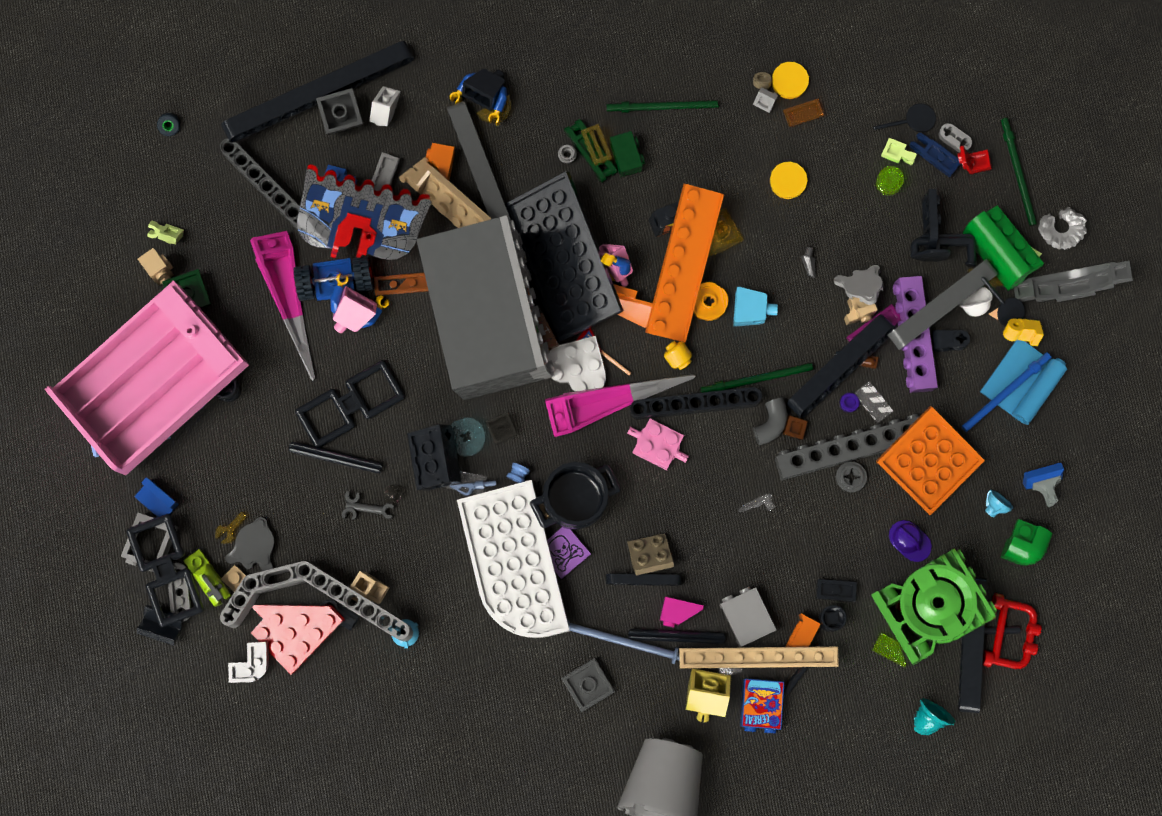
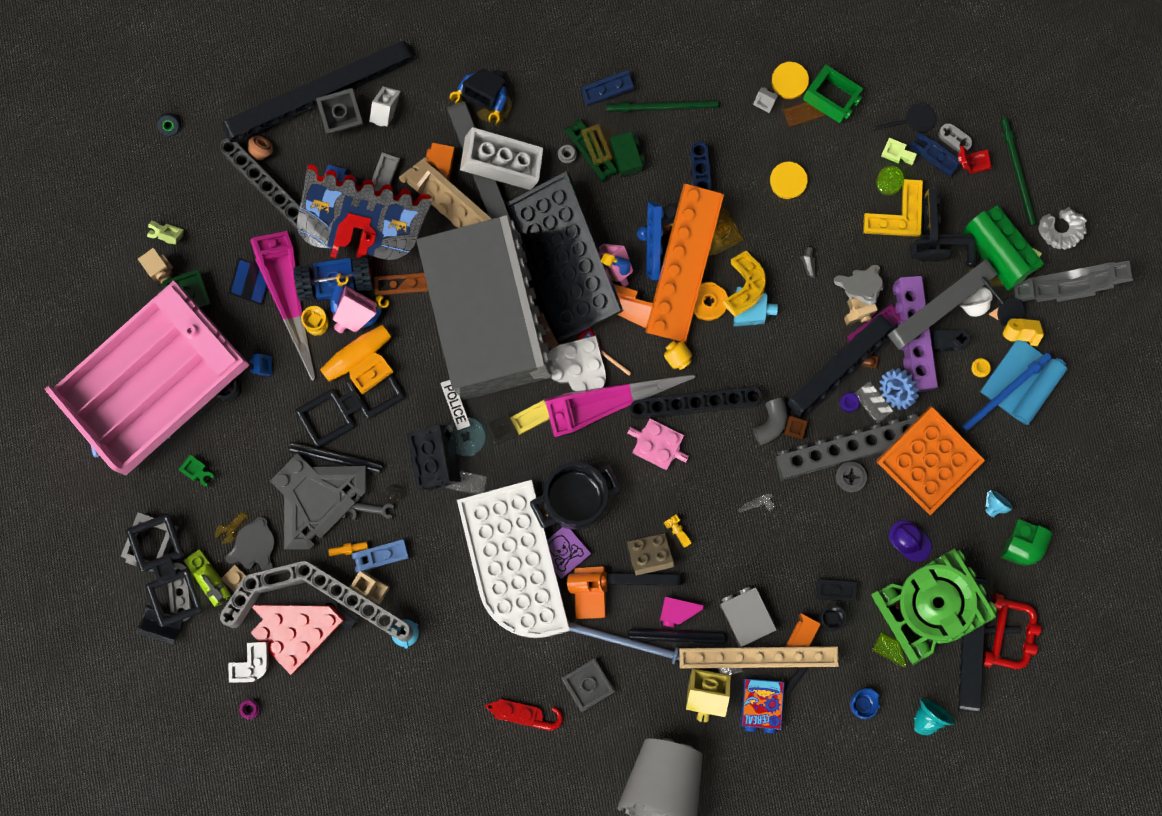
(155, 498): blue panel -> none
(195, 469): none -> green plate
(243, 707): none -> magenta plate
(248, 282): none -> piece
(259, 148): none -> nougat cone
(262, 364): none -> blue tile
(315, 320): none -> yellow wheel
(315, 498): none -> dark grey plate
(348, 549): none -> light orange bar
(361, 360): none -> light orange plate
(380, 555): none -> medium blue plate
(455, 405): none -> white sticker
(471, 486): sand blue hand -> none
(501, 158): none -> white brick
(518, 473): medium blue wheel -> none
(523, 714): none -> red plate
(530, 417): none -> light yellow tile
(589, 601): none -> orange piece
(607, 88): none -> dark blue hinge
(652, 234): none -> blue plate
(673, 523): none -> yellow piece
(700, 161): none -> dark blue beam
(720, 385): dark green bar -> none
(754, 285): none -> yellow plate
(762, 80): dark tan tile -> none
(826, 105): none -> green window
(864, 703): none -> blue hair
(899, 388): none -> medium blue gear
(901, 225): none -> yellow plate
(981, 367): none -> yellow plate
(1045, 481): piece -> none

